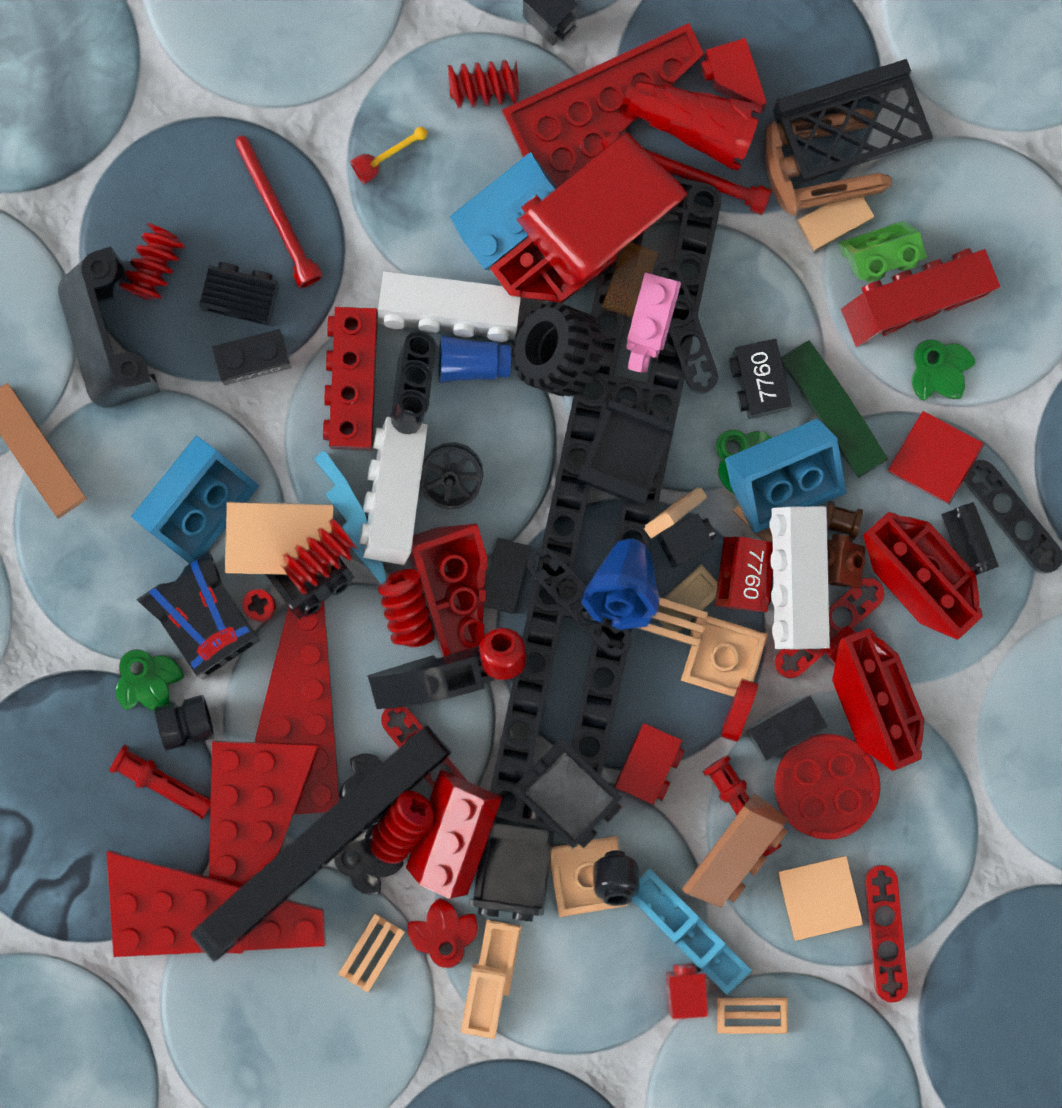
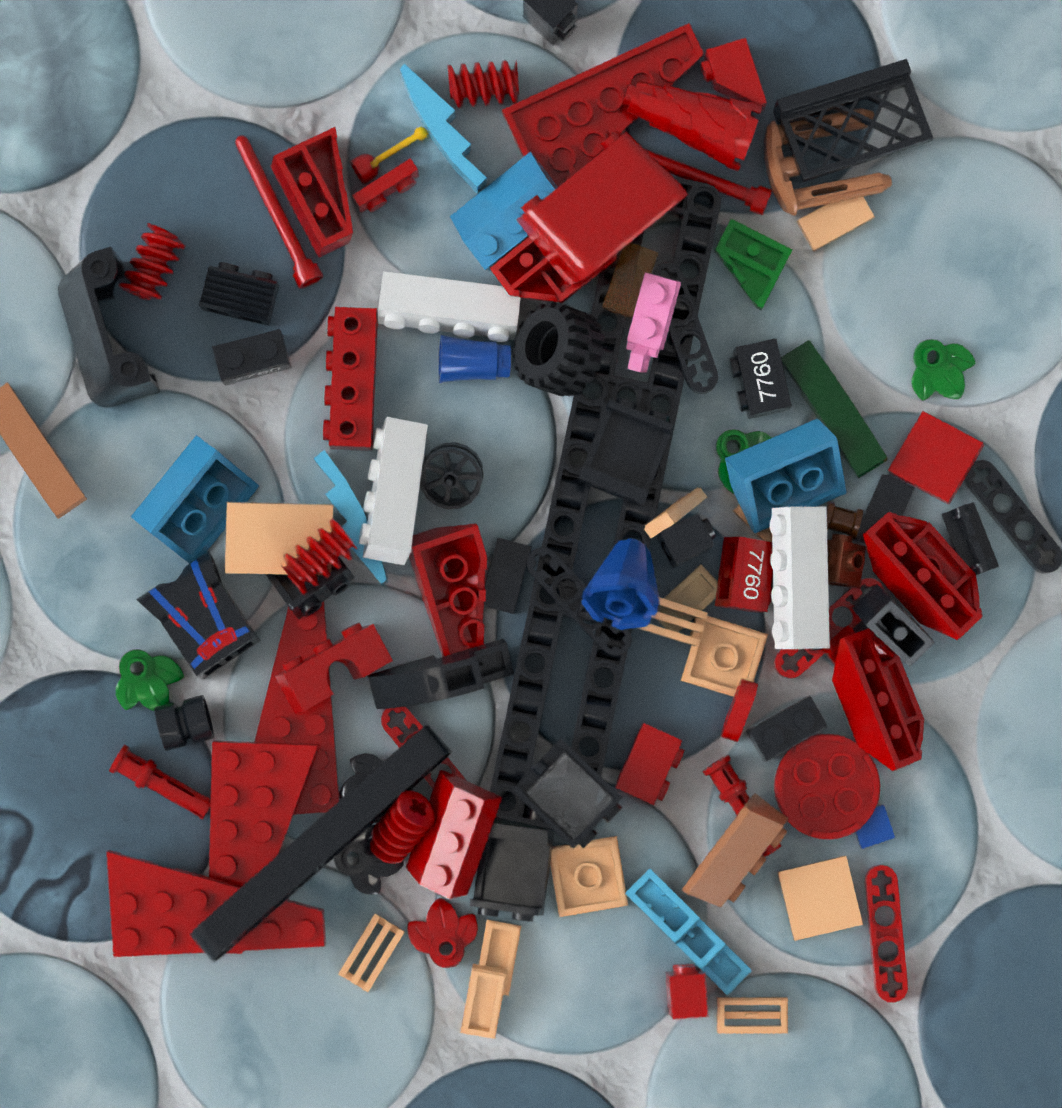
(248, 601): red bush -> none
(306, 680): none -> red arch
(316, 190): none -> red wedge
(398, 179): none -> red plate
(406, 609): red piece -> none
(416, 369): black beam -> none
(436, 118): none -> medium azure slope
(502, 653): red head -> none
(616, 878): black head -> none
(752, 260): none -> green wing
(876, 829): none -> blue tile
(883, 250): bright green plate -> none
(888, 496): none -> black tile
(893, 625): none -> black brick
(919, 295): red wedge -> none

